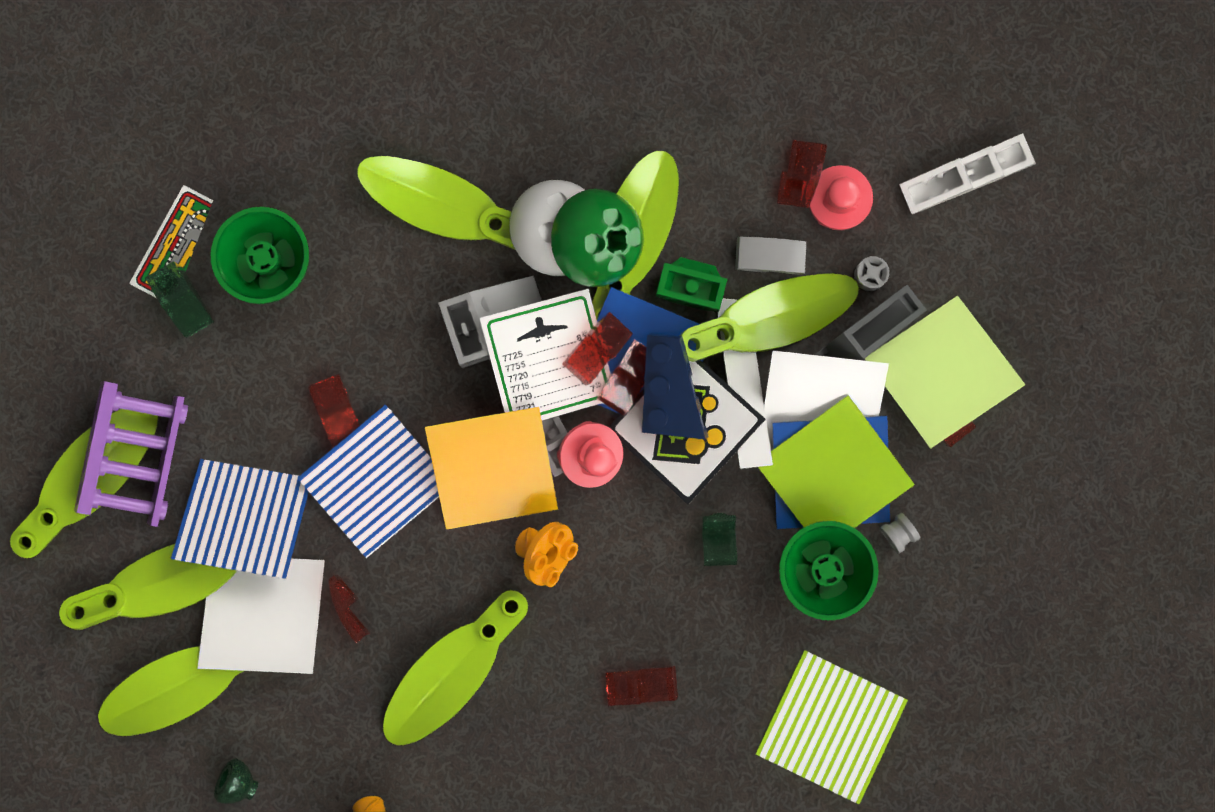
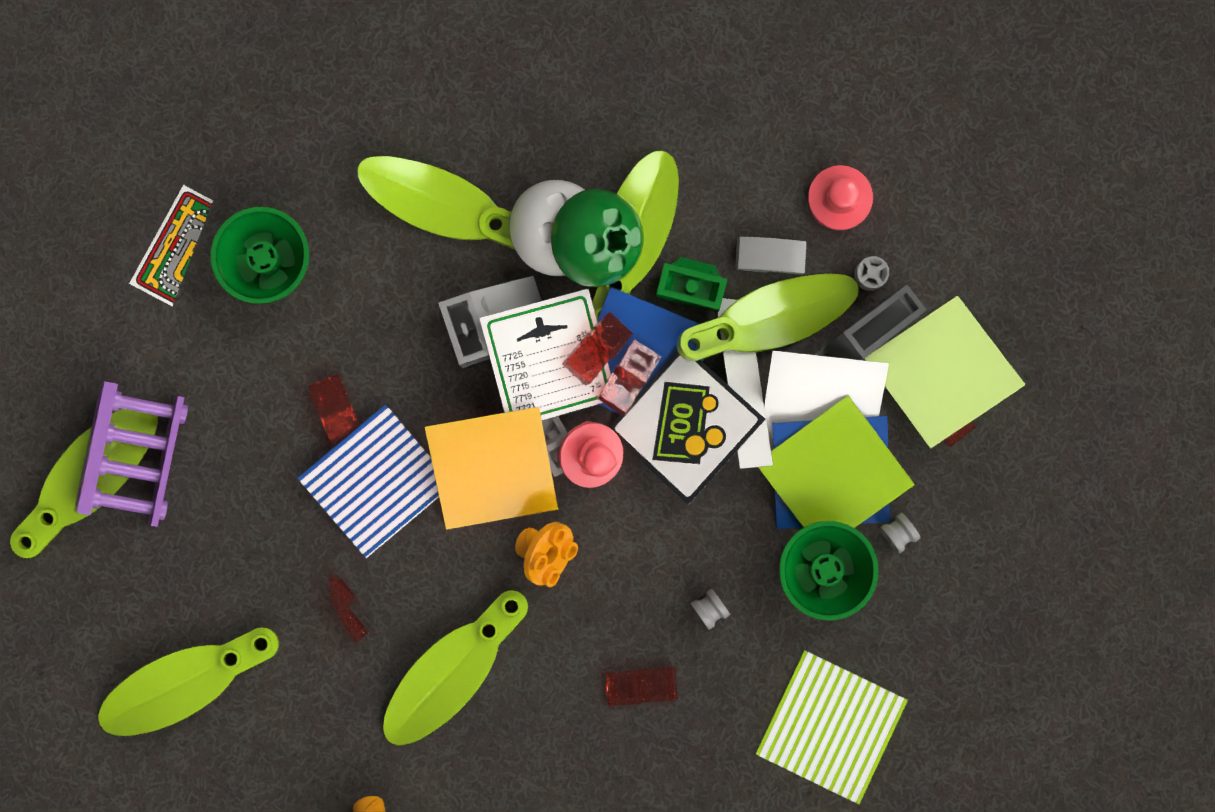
(146, 589): lime plant -> none
(179, 299): clear green slope -> none
(235, 783): clear green brick -> none
(241, 519): sticker -> none
(264, 621): white sticker -> none
(669, 393): dark blue wing -> none
(710, 609): none -> light grey wheel
(719, 540): clear green bracket -> none
(803, 175): clear red slope -> none
(967, 174): white slope -> none

